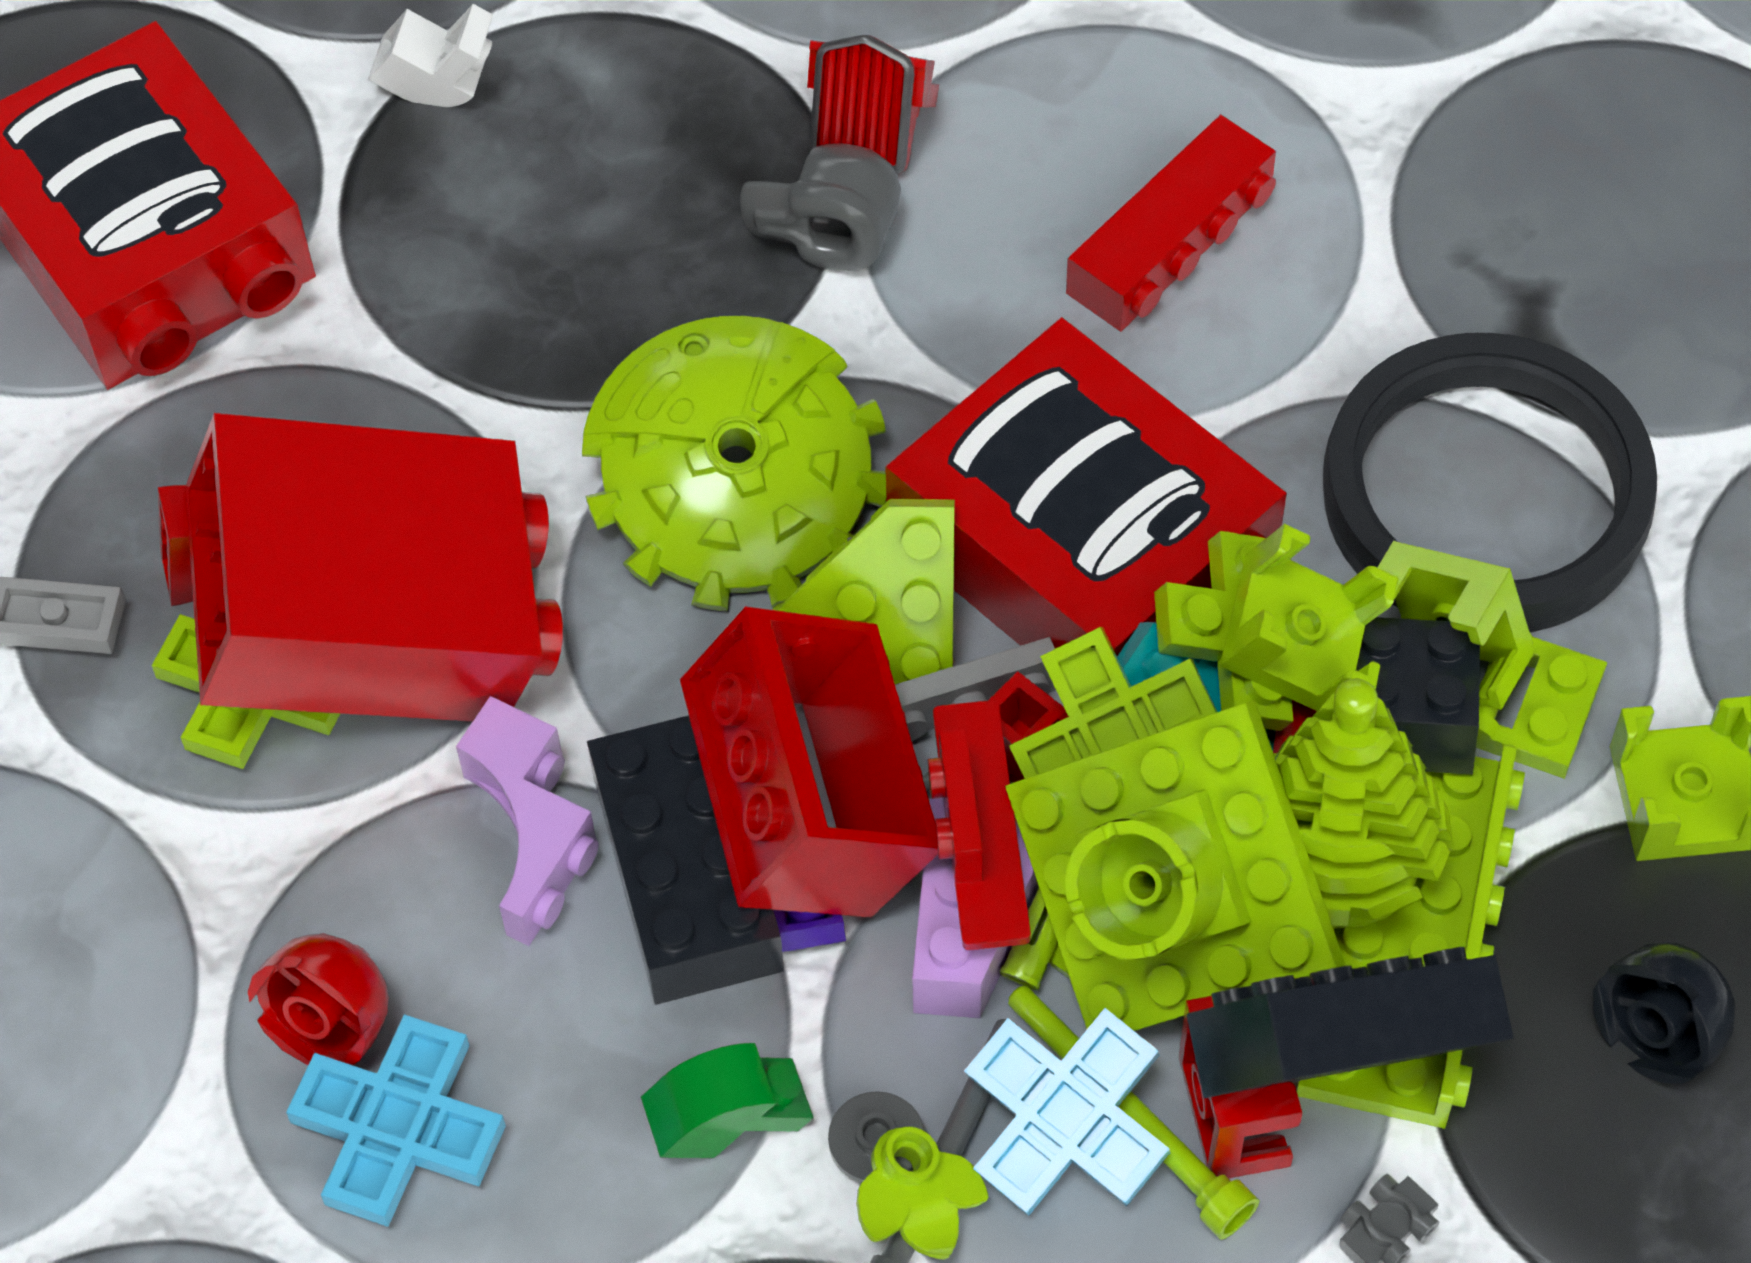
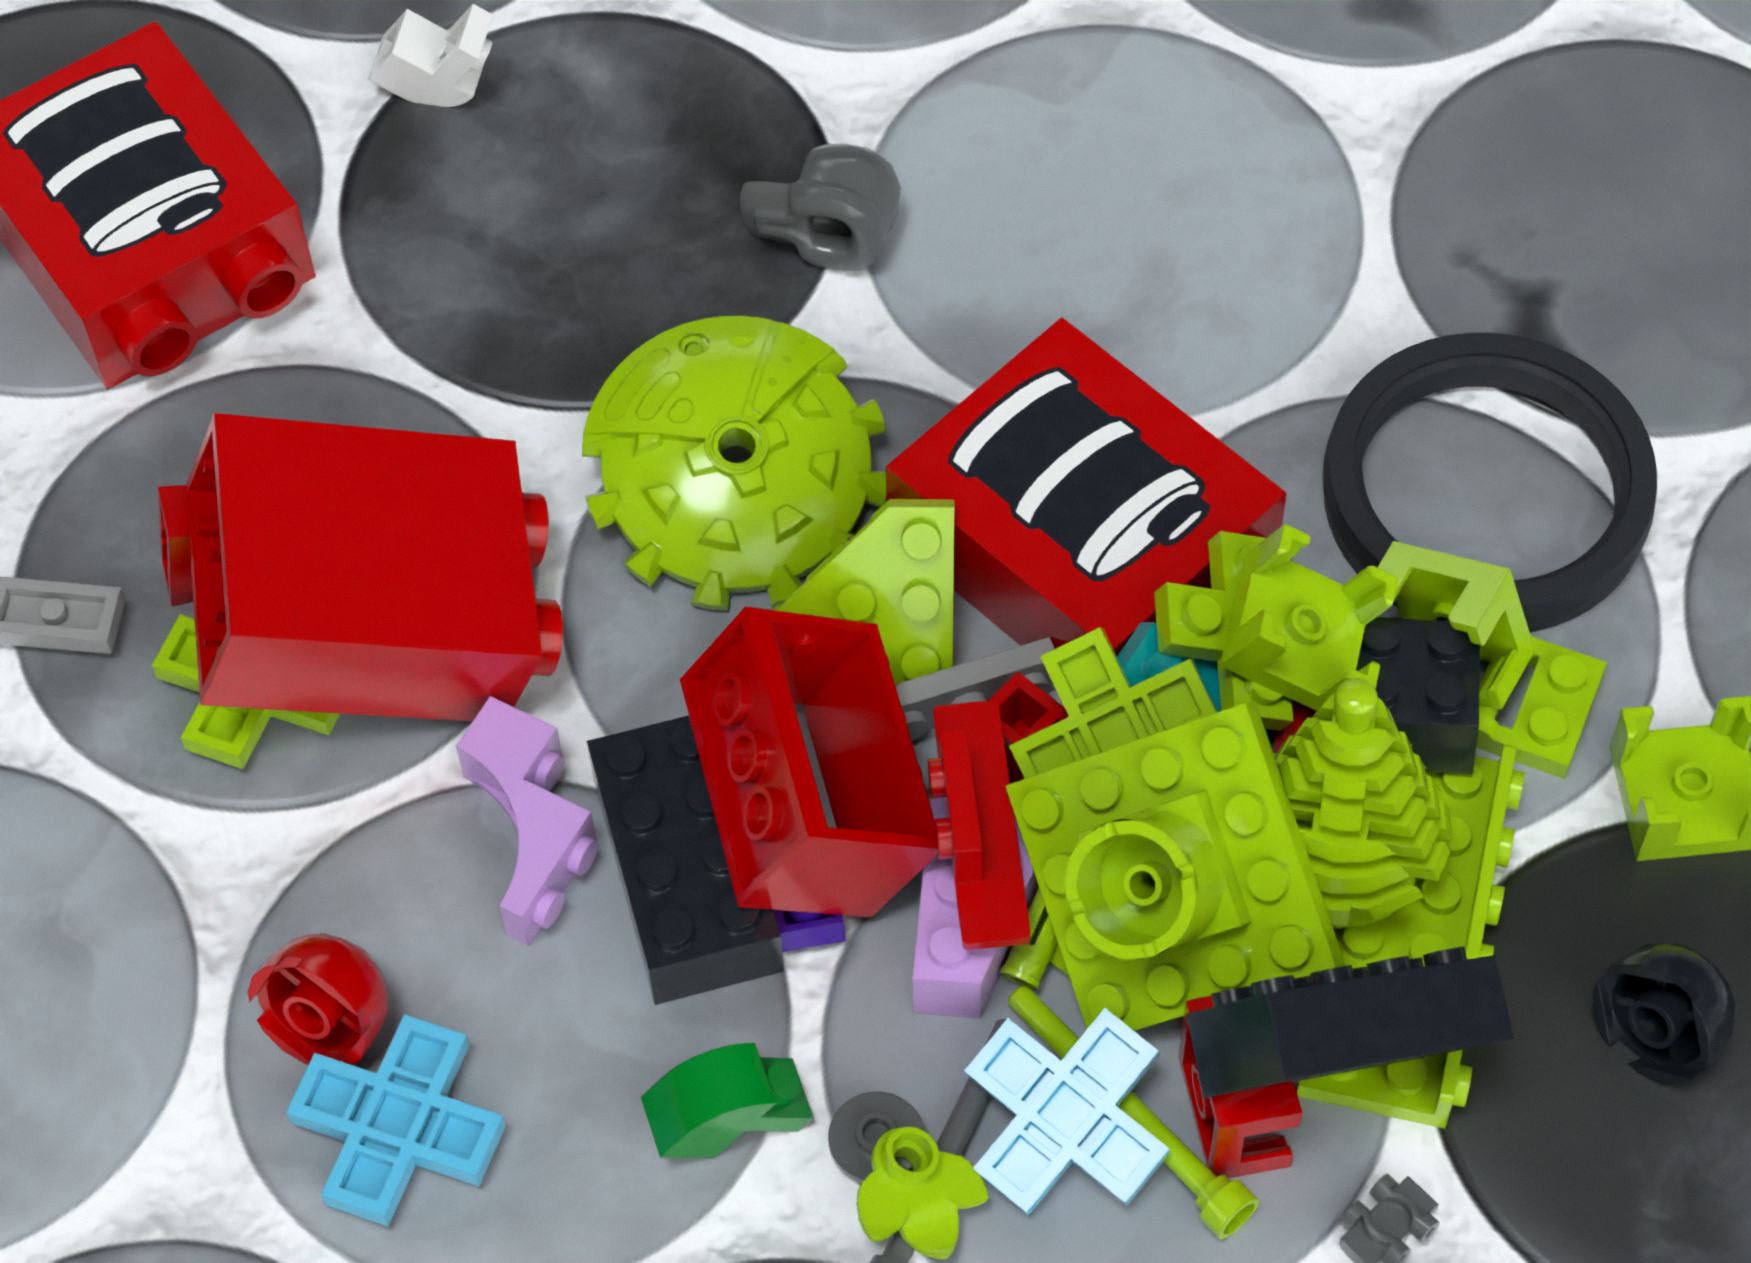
(868, 96): red piece -> none
(1171, 223): red brick -> none

